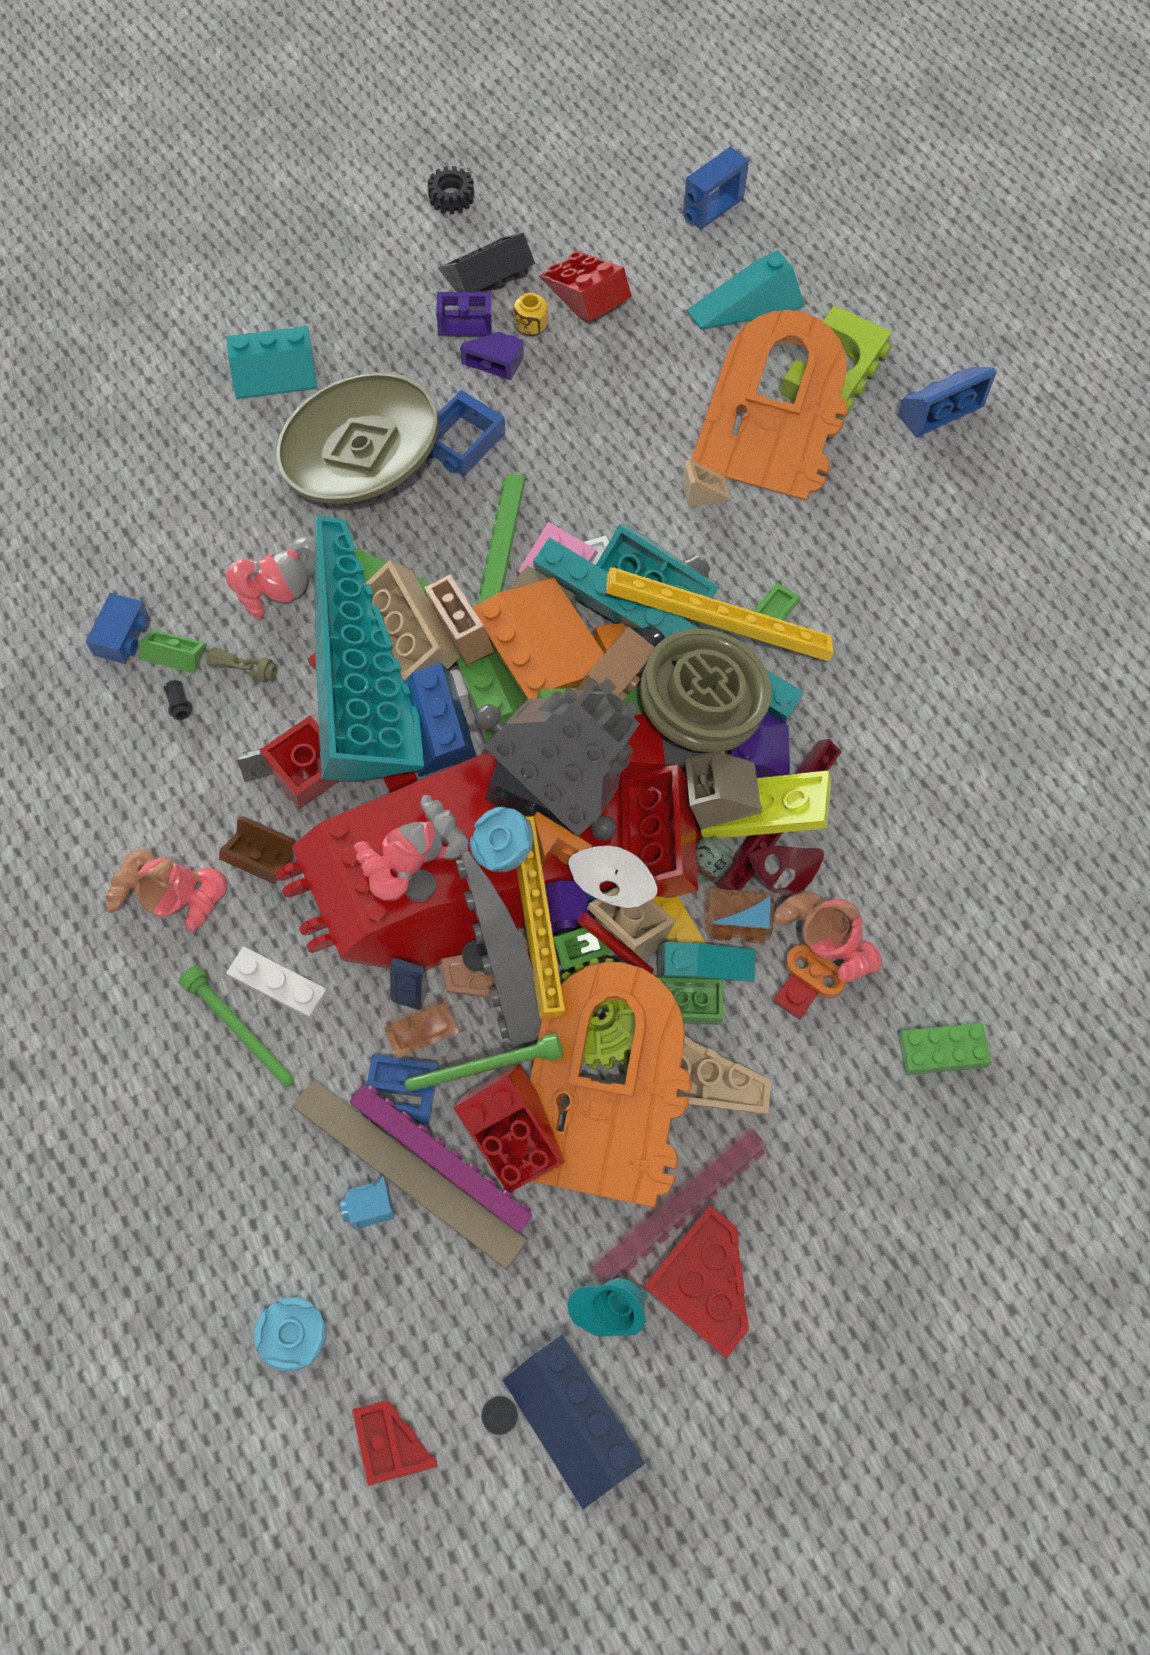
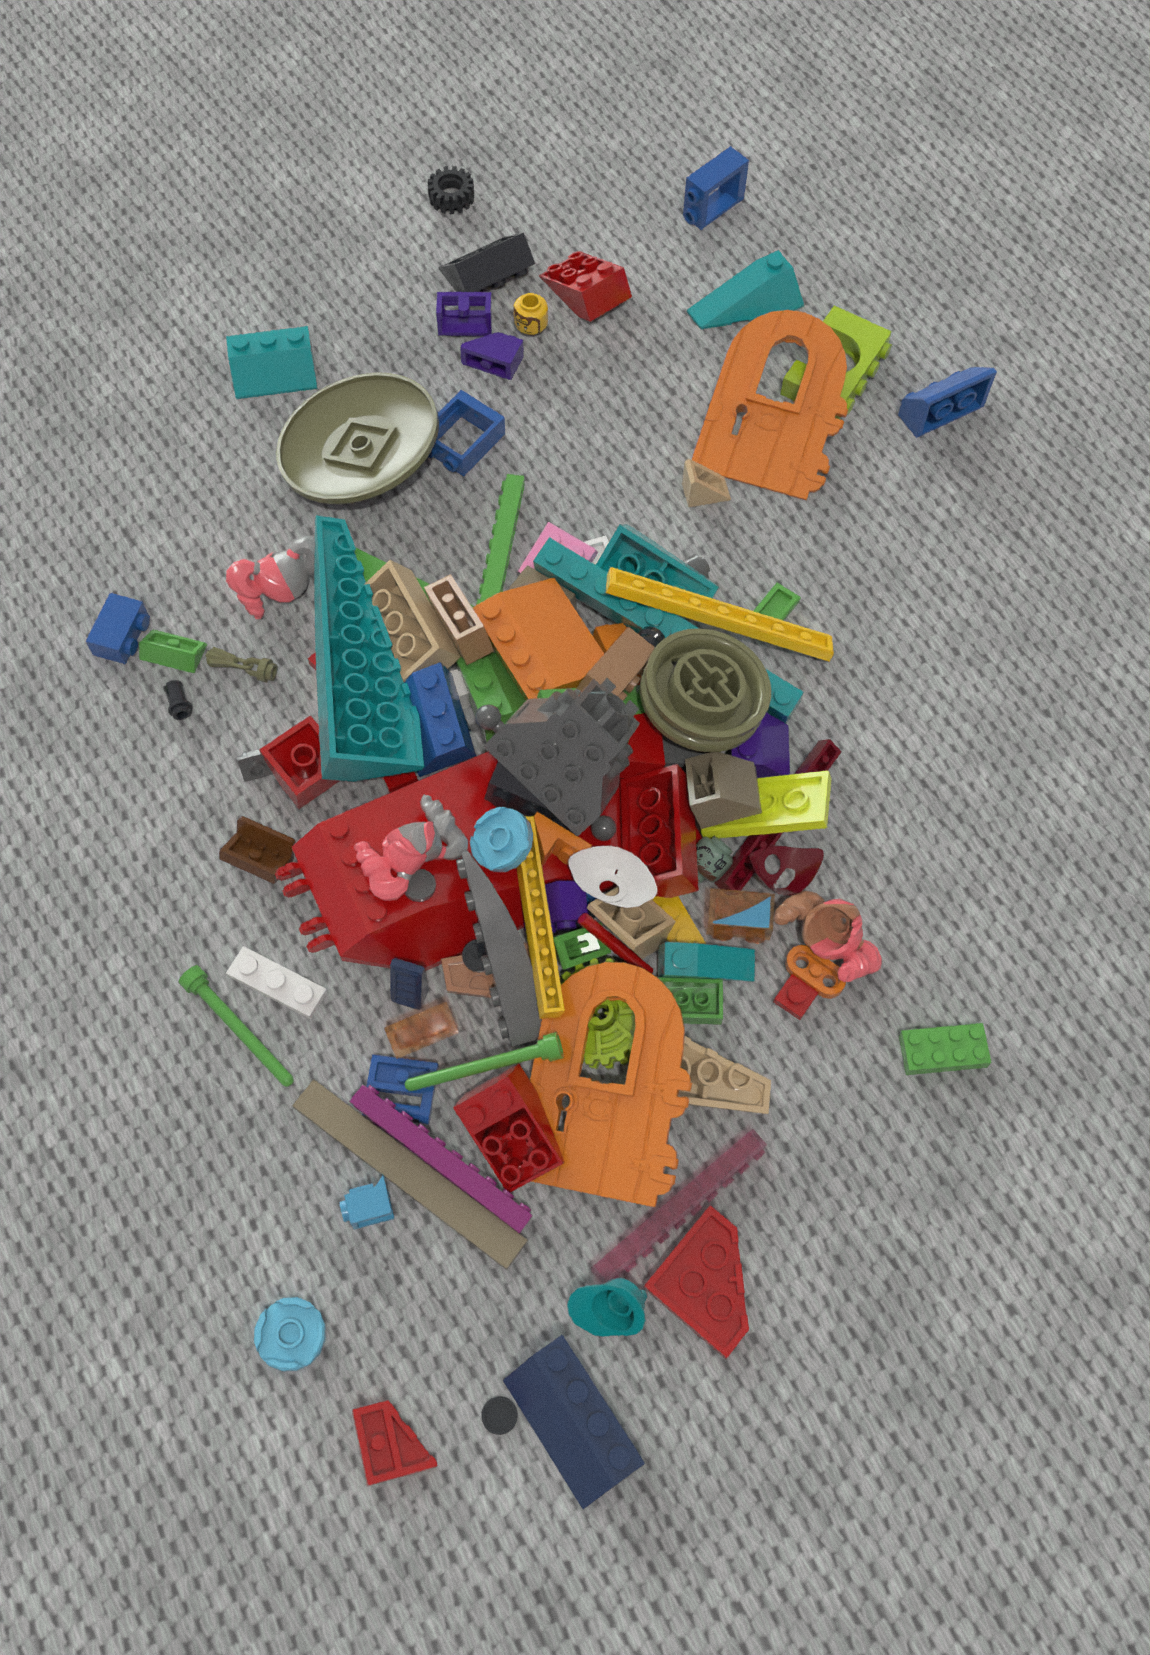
(166, 887): hair -> none

